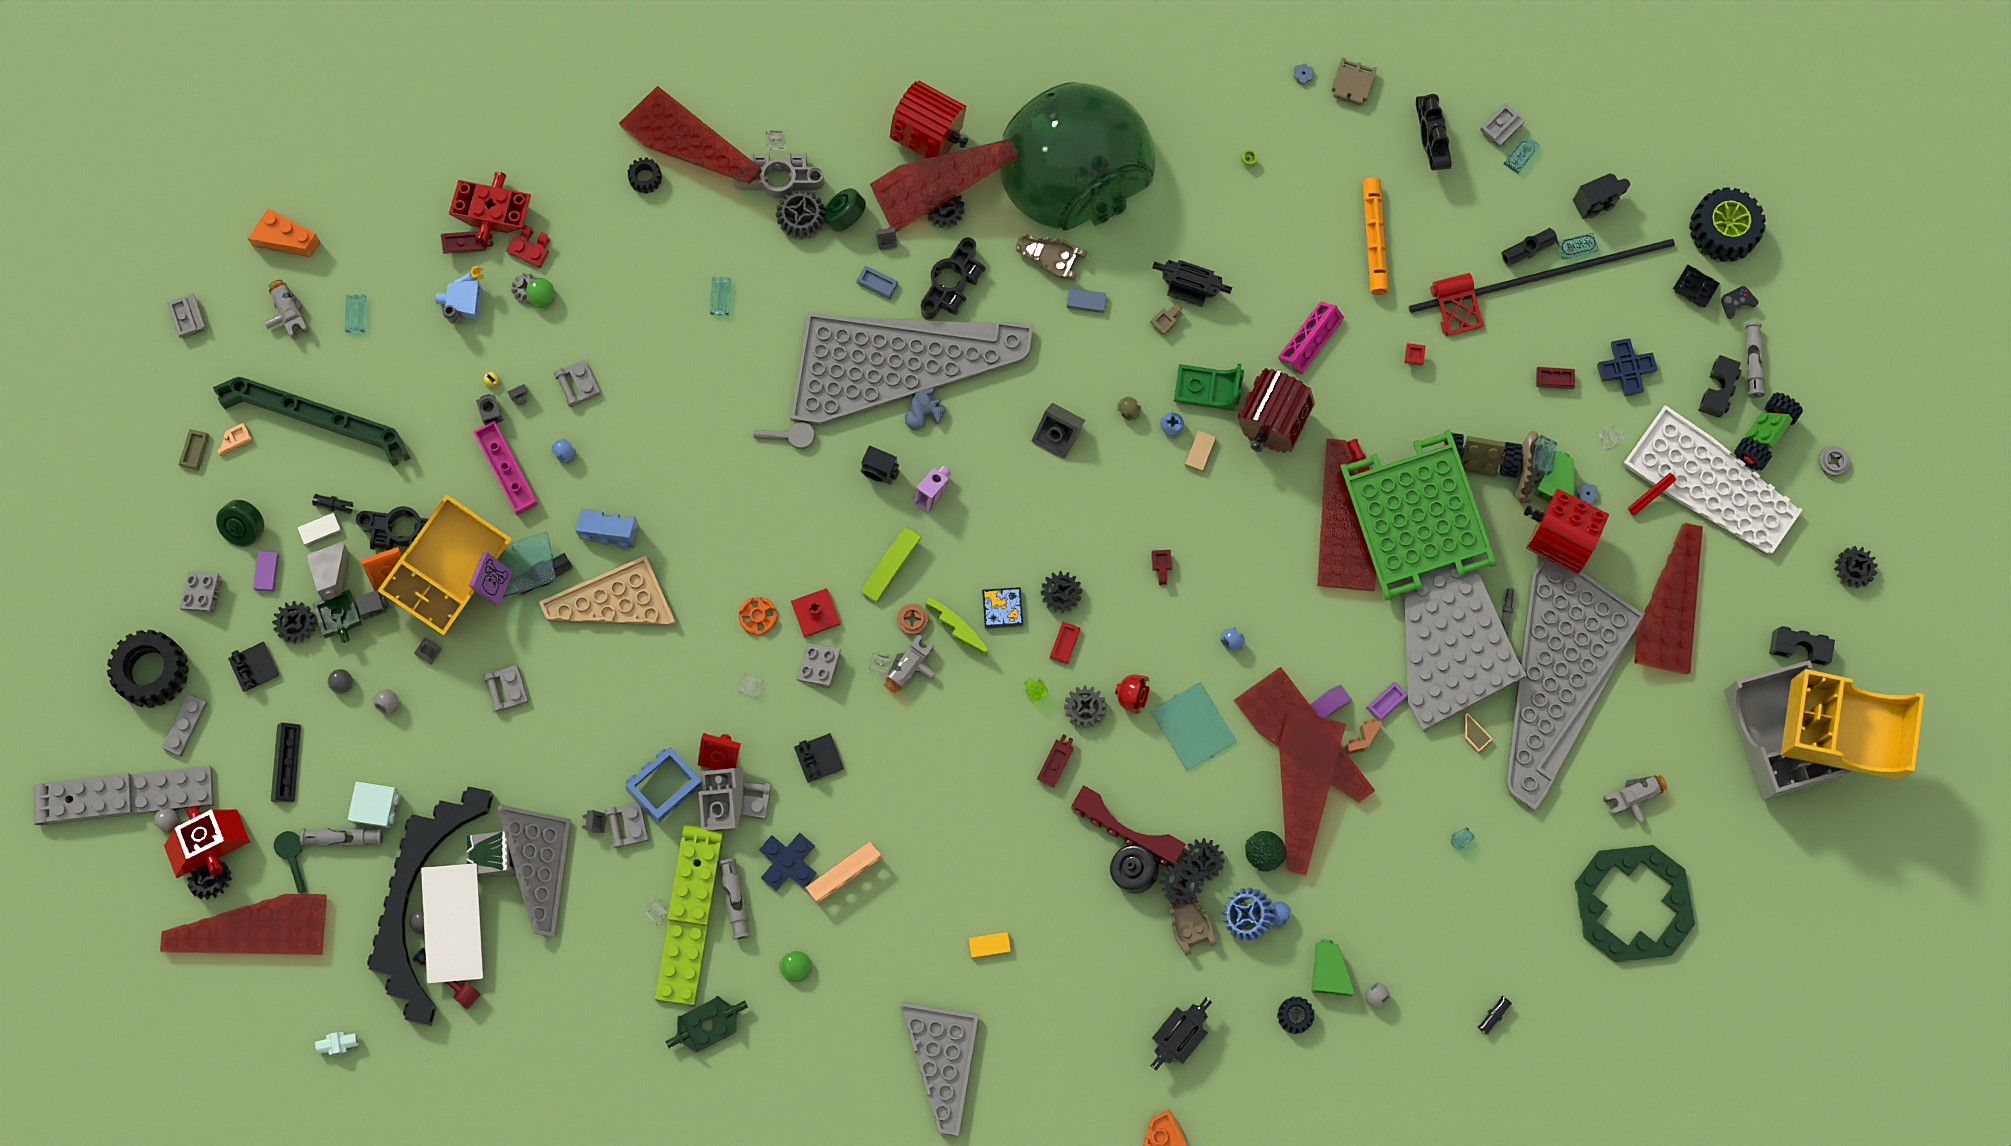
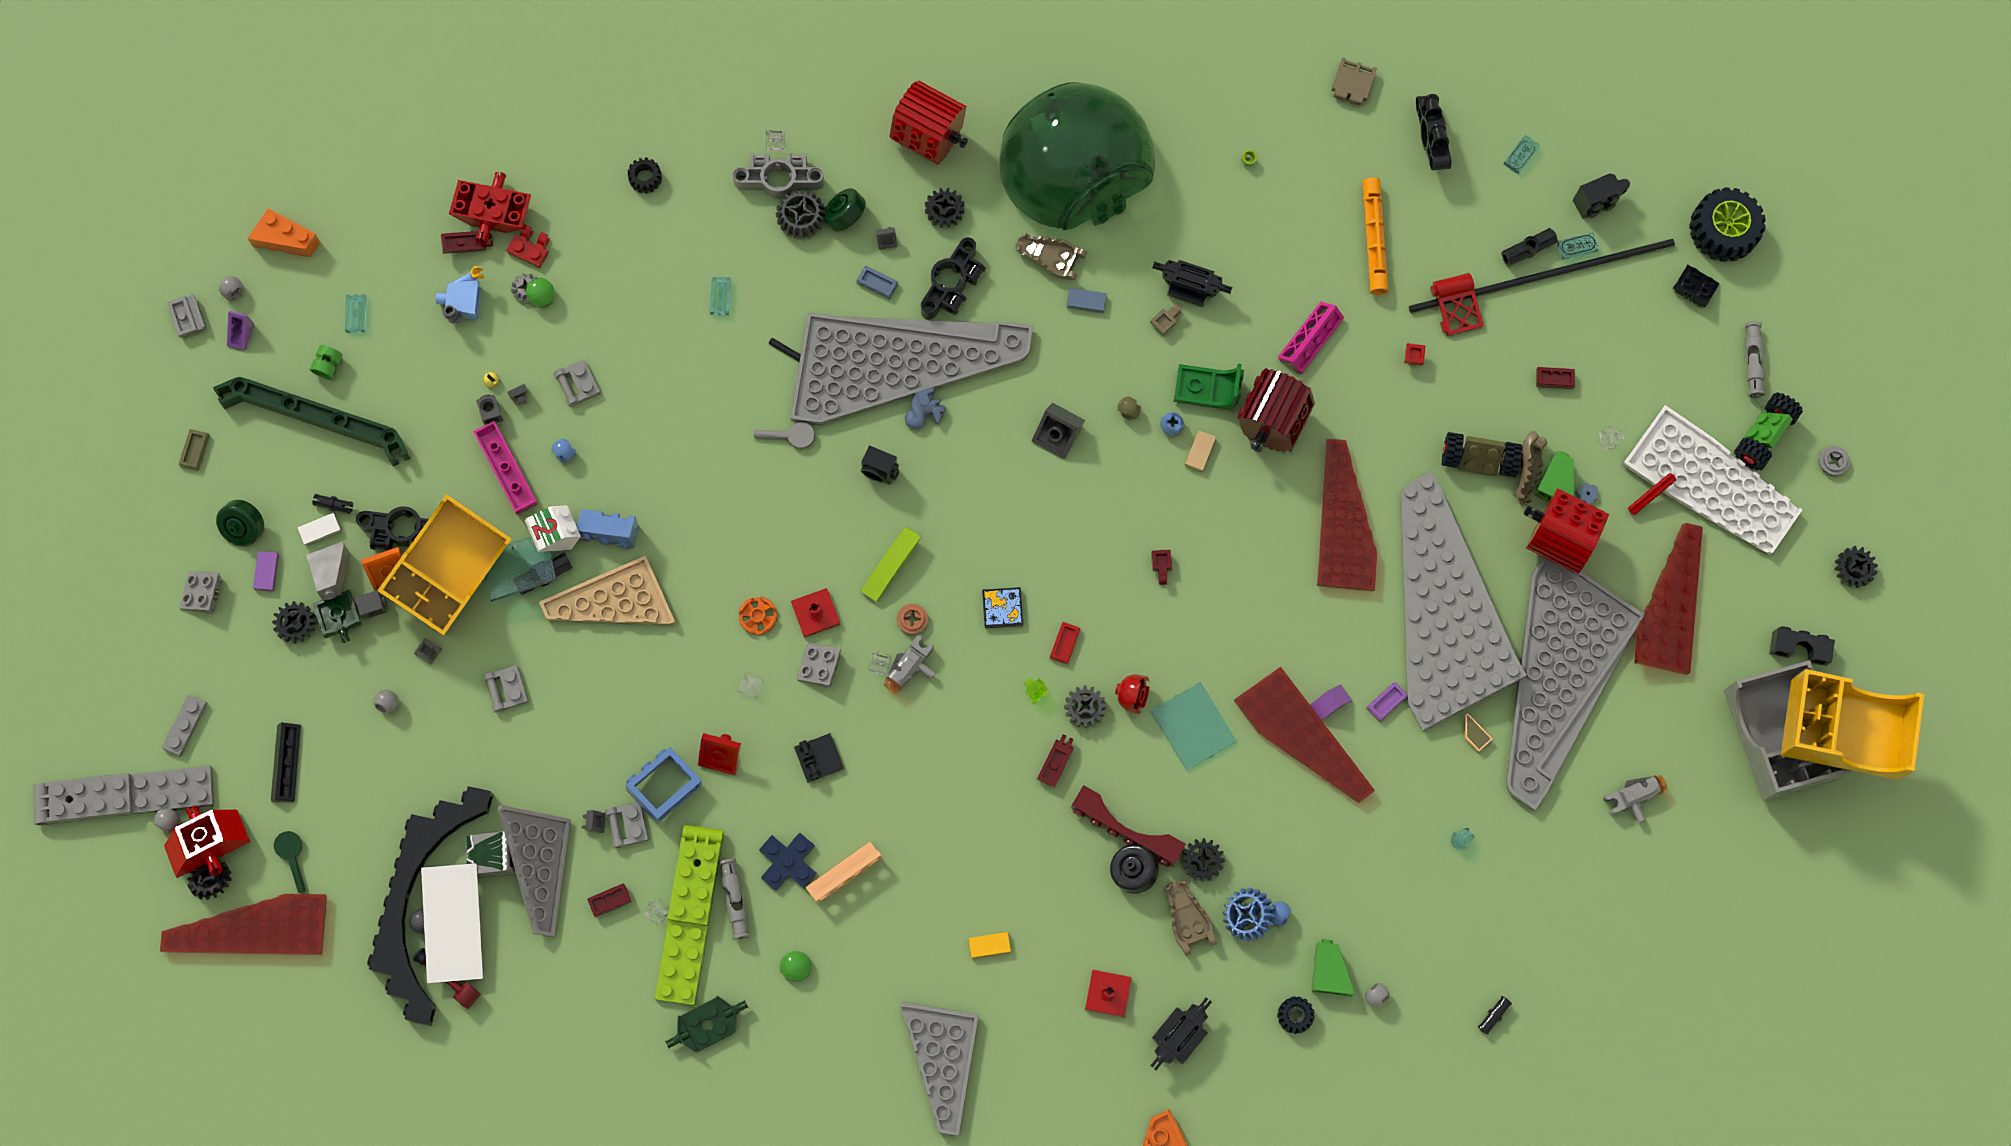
(130, 651): black tyre -> none
(231, 287): none -> light grey piece
(234, 439): light nougat tile -> none
(239, 330): none -> medium lavender slope
(253, 666): black hinge -> none
(288, 308): light grey piece -> none
(323, 368): none -> bright green wheel
(326, 836): light grey piece -> none
(336, 1043): light aqua axle -> none
(340, 681): dark grey piece -> none
(373, 805): light aqua brick -> none
(490, 579): medium lavender tile -> none
(553, 529): none -> white slope
(609, 900): none -> dark red plate
(673, 130): clear red wing -> none
(721, 798): light grey slope -> none
(755, 806): light grey plate -> none
(785, 349): none -> black bar
(927, 183): clear red wing -> none
(931, 488): lavender torso -> none
(961, 631): lime slope -> none
(1055, 596): black gear -> none
(1108, 993): none -> red tile
(1178, 873): black gear -> none
(1232, 639): medium blue piece -> none
(1265, 851): dark green hair -> none
(1303, 69): sand blue plant -> none
(1306, 767): clear red wing -> none
(1357, 453): red pin -> none
(1368, 732): nougat slope -> none
(1418, 514): bright green plate -> none
(1502, 125): light grey plate -> none
(1507, 610): dark grey piece -> none
(1541, 453): clear light blue tile -> none
(1627, 367): dark blue plate -> none
(1676, 898): dark green plate -> none
(1725, 372): black arch -> none
(1736, 299): black piece -> none

